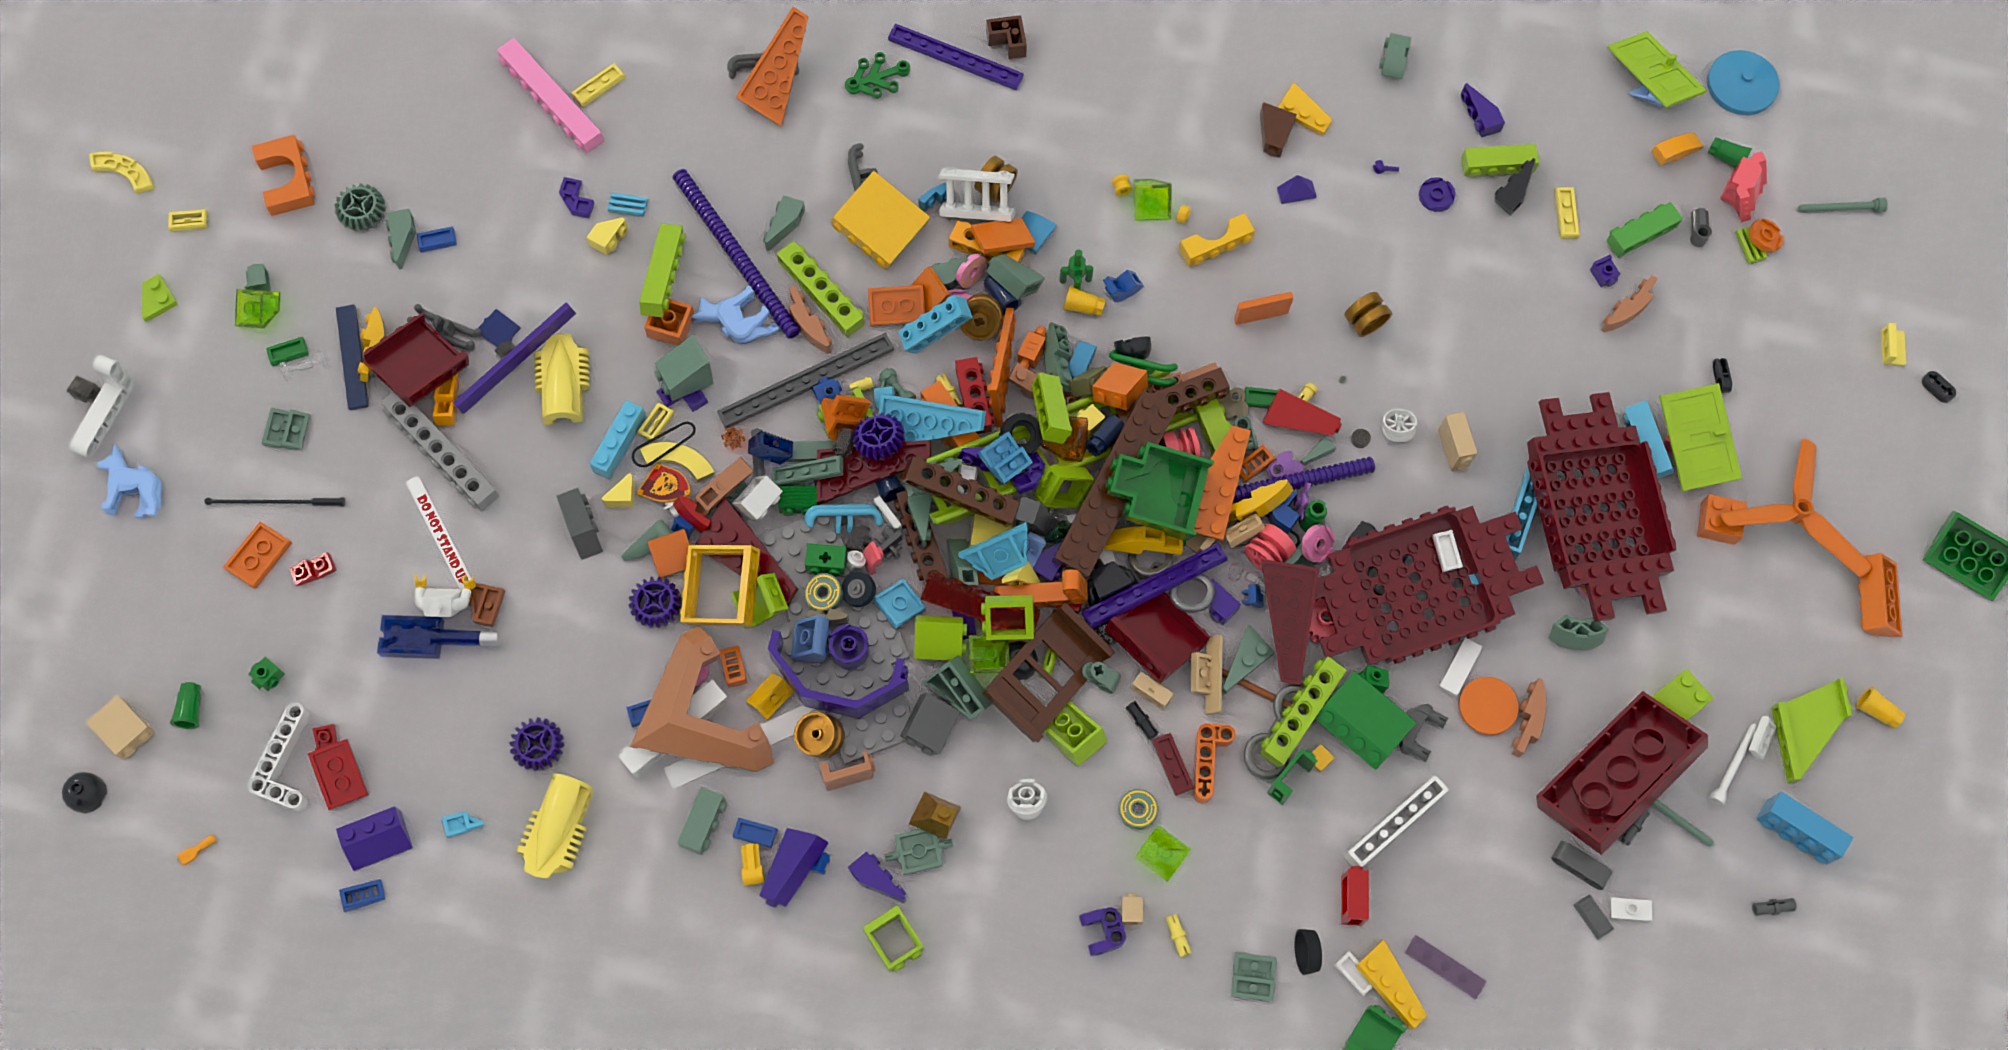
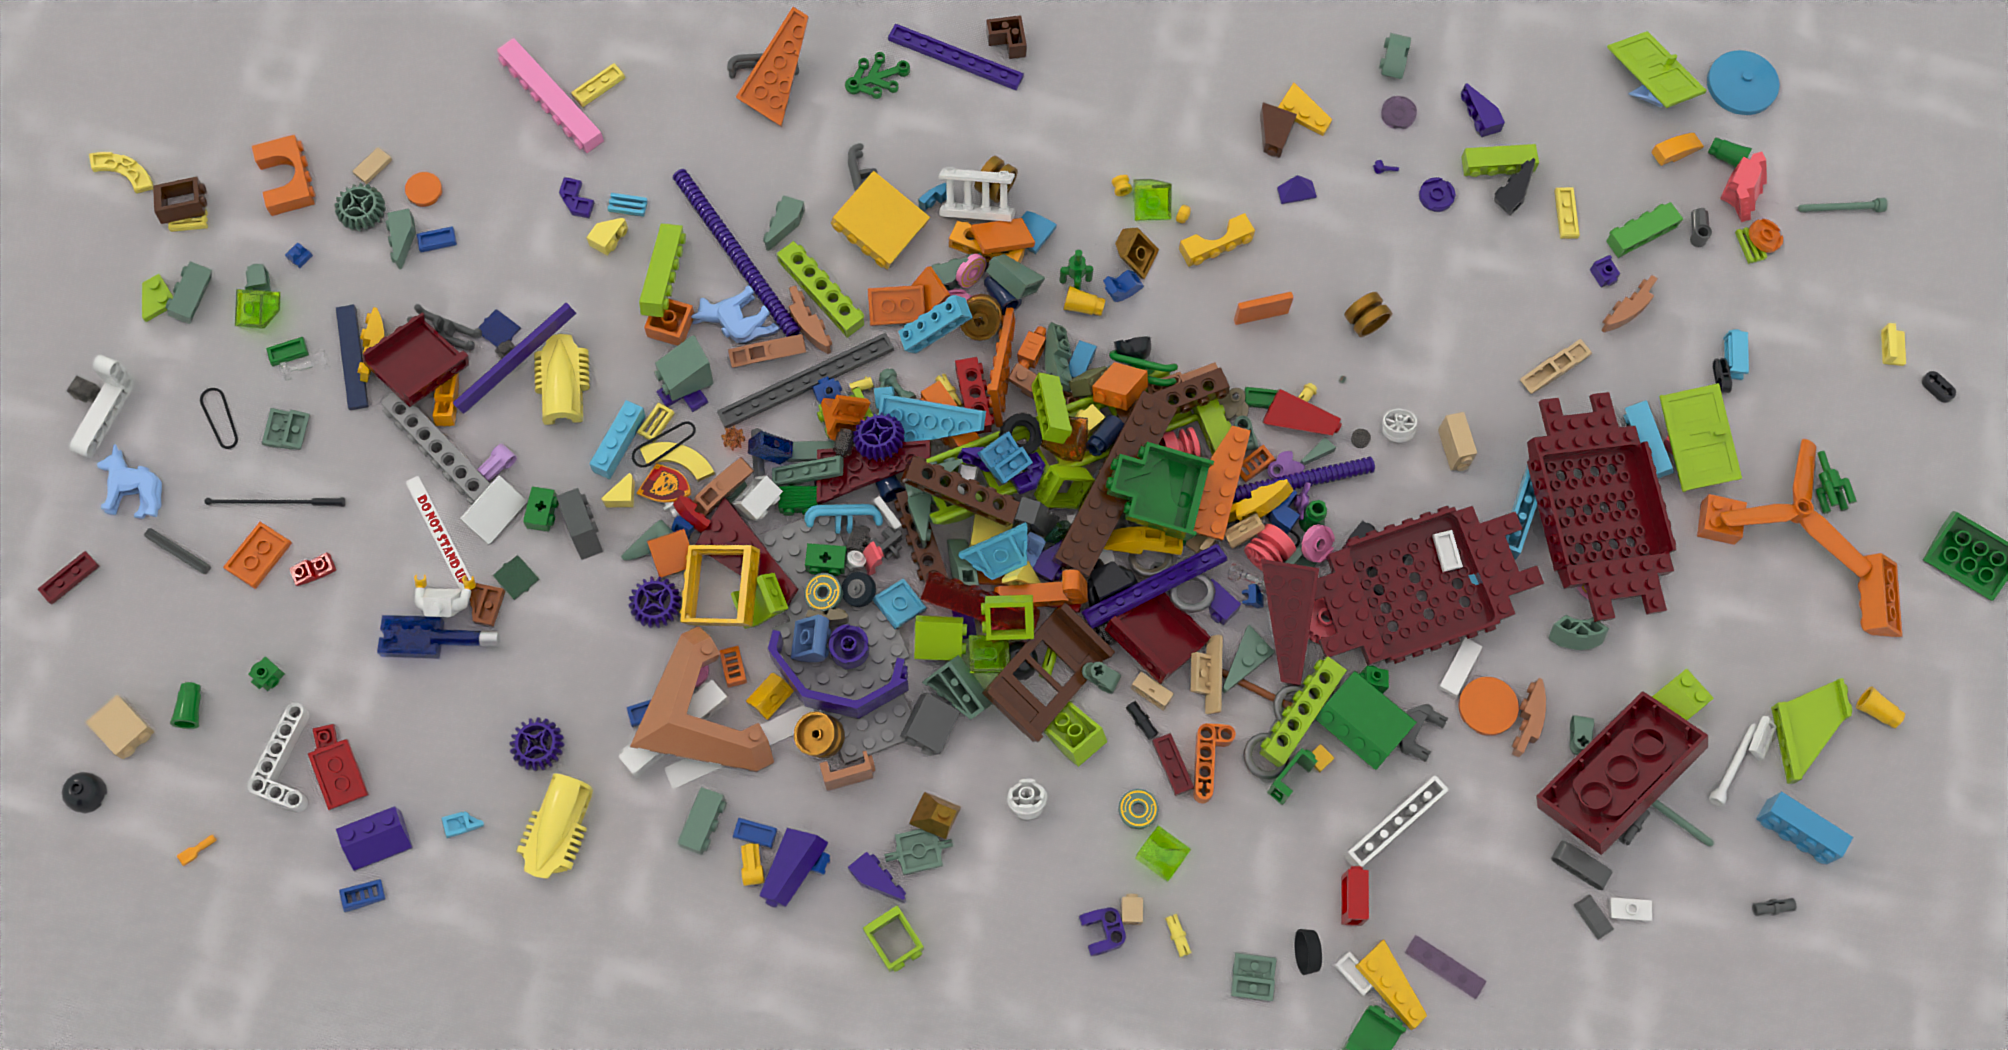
(68, 577): none -> dark red plate
(177, 551): none -> dark grey axle
(179, 211): none -> reddish brown window
(188, 292): none -> sand green brick
(210, 421): none -> black piece
(298, 255): none -> blue tile
(372, 165): none -> tan tile
(423, 189): none -> orange tile
(493, 510): none -> white tile
(500, 458): none -> lavender piece
(516, 577): none -> clear green piece
(537, 501): none -> green brick
(767, 350): none -> nougat slope
(1136, 250): none -> pearl gold slope
(1398, 112): none -> clear purple tile
(1555, 366): none -> tan slope
(1580, 730): none -> sand green piece
(1737, 353): none -> medium azure window
(1832, 486): none -> green plant

